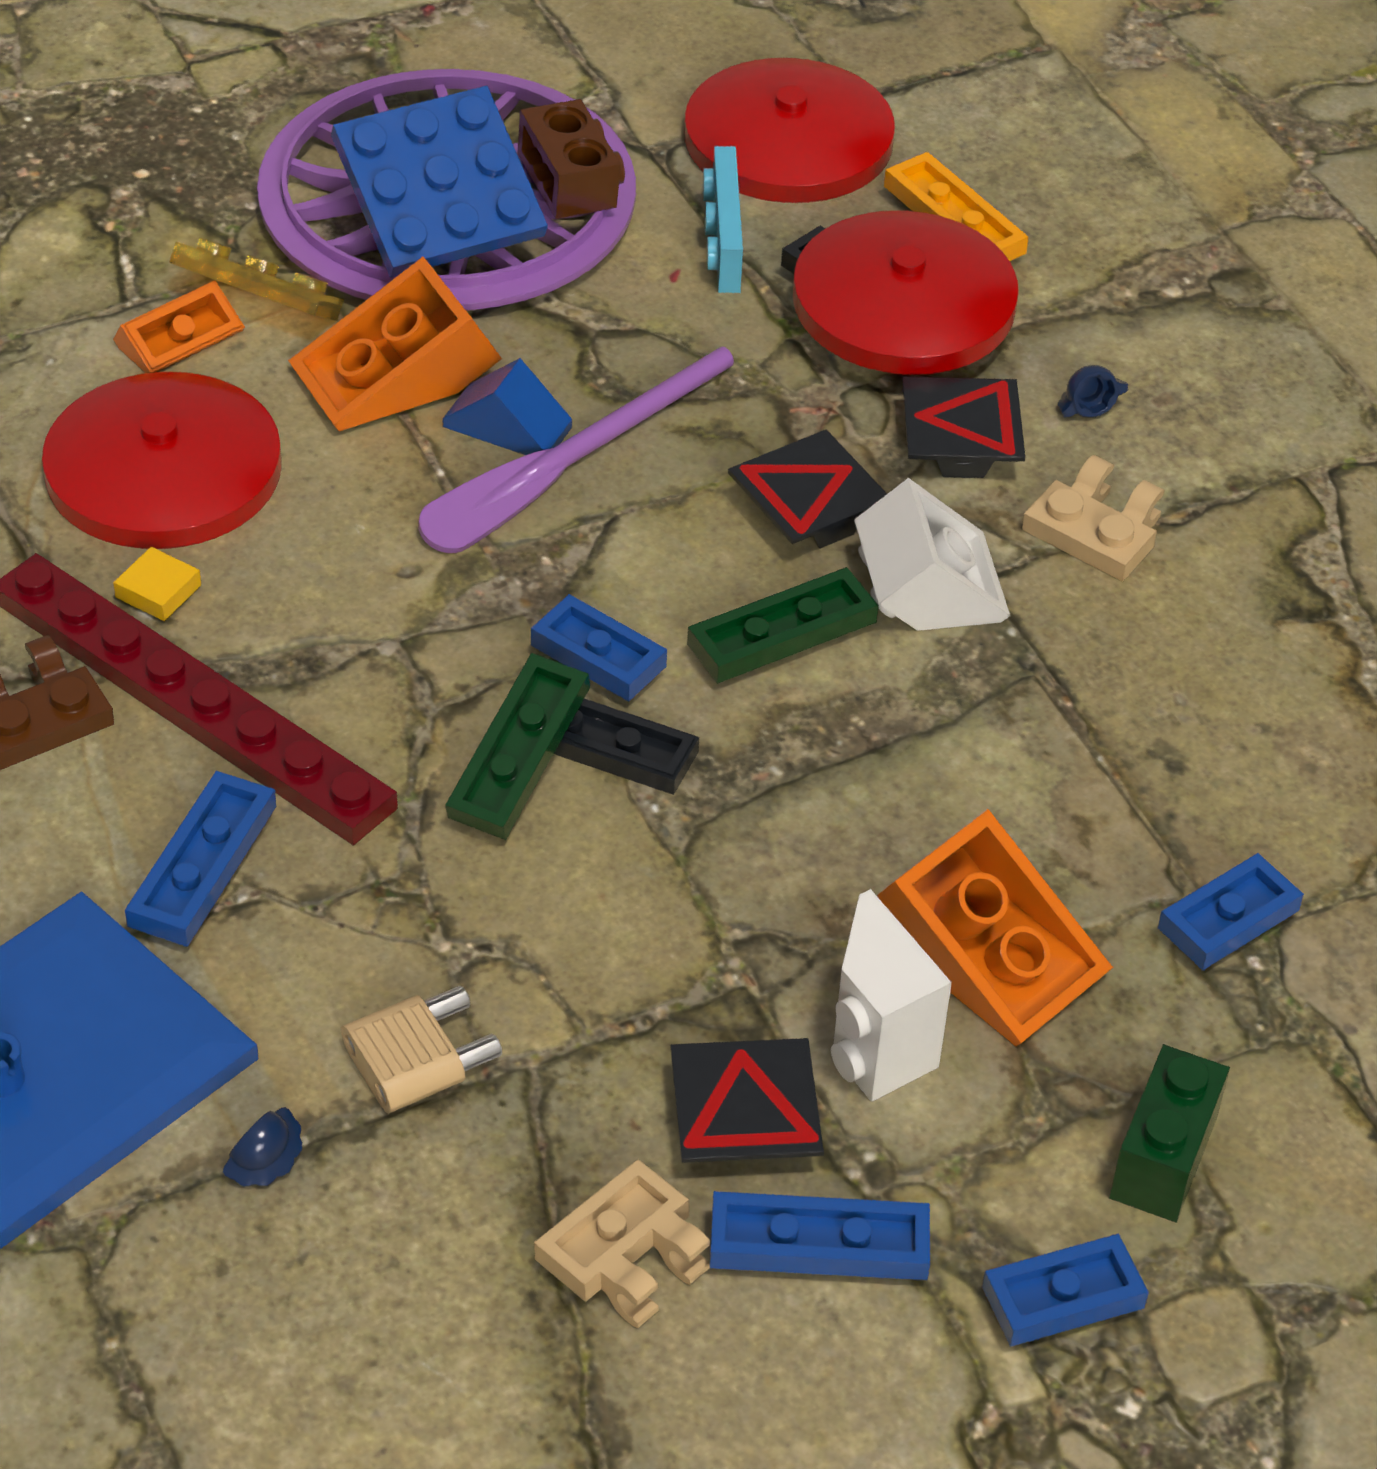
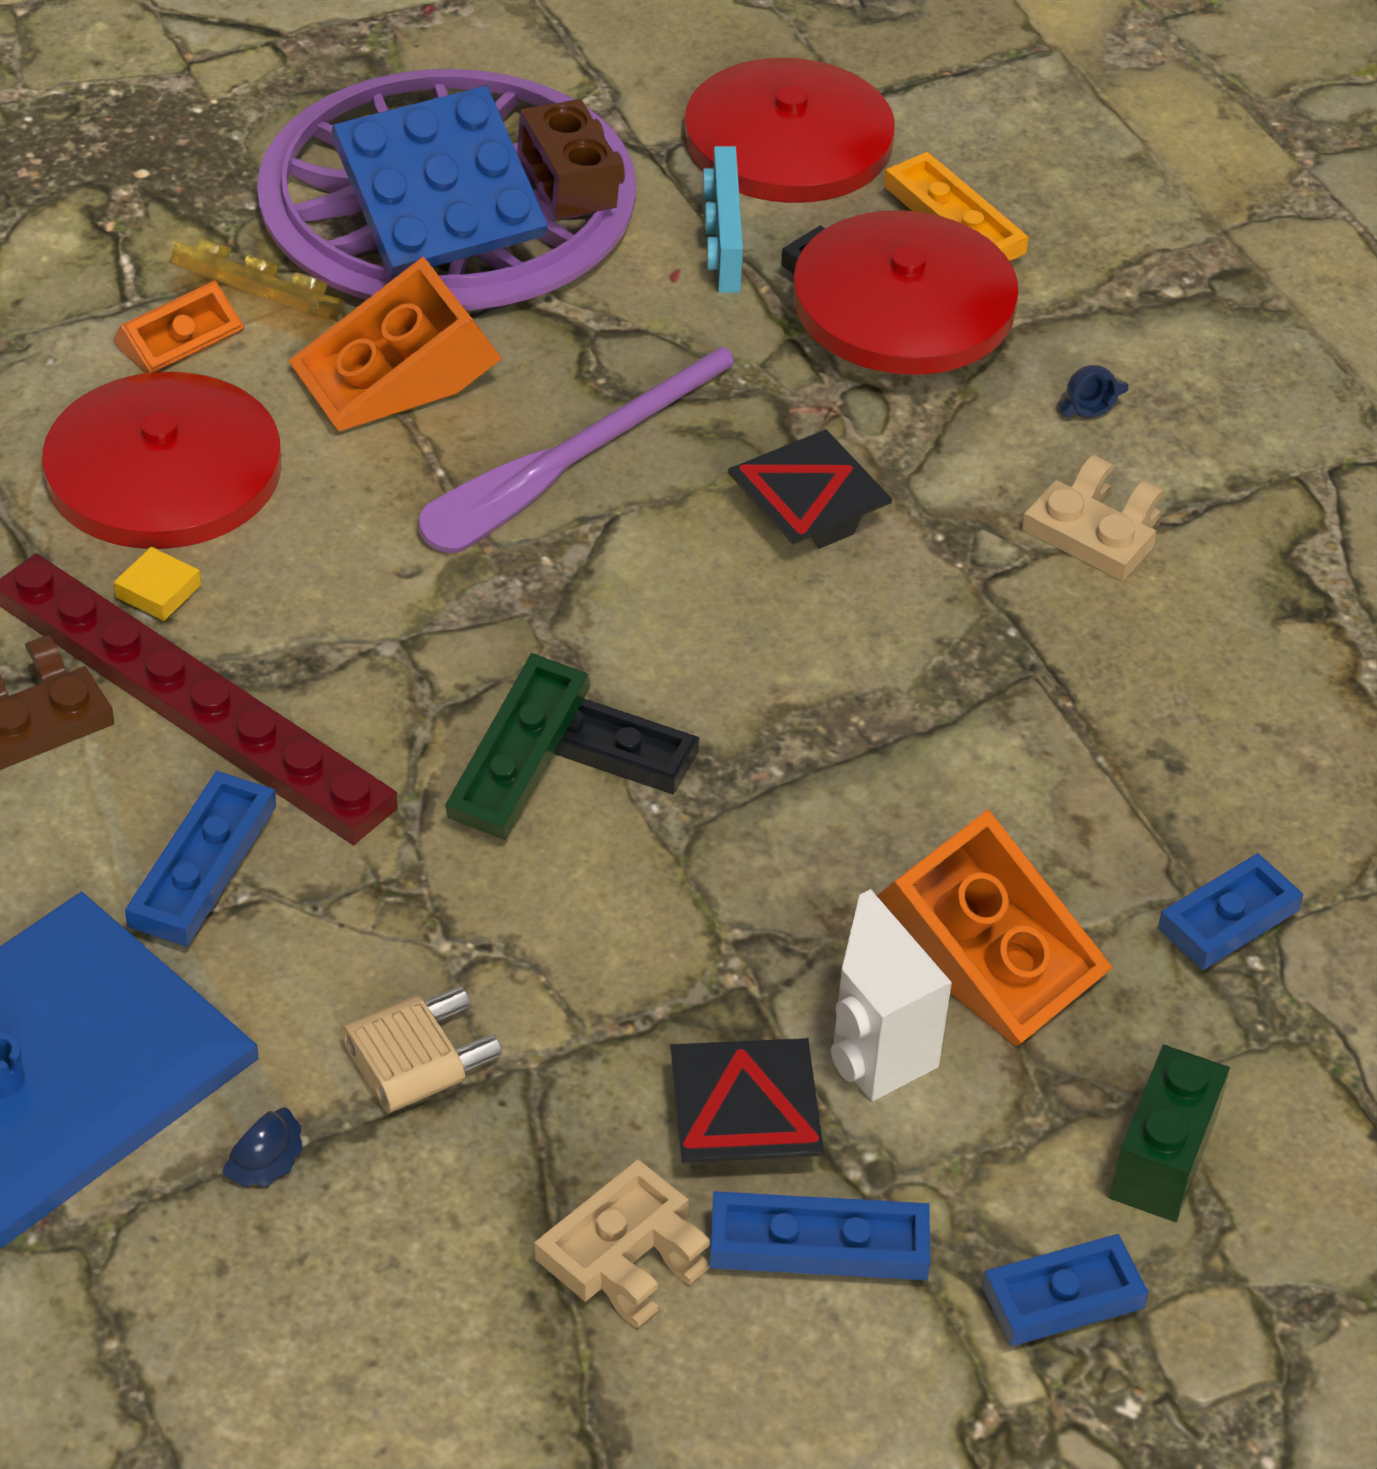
(510, 411): blue slope -> none
(599, 646): blue plate -> none
(782, 624): dark green plate -> none
(928, 562): white slope -> none
(963, 423): black piece -> none

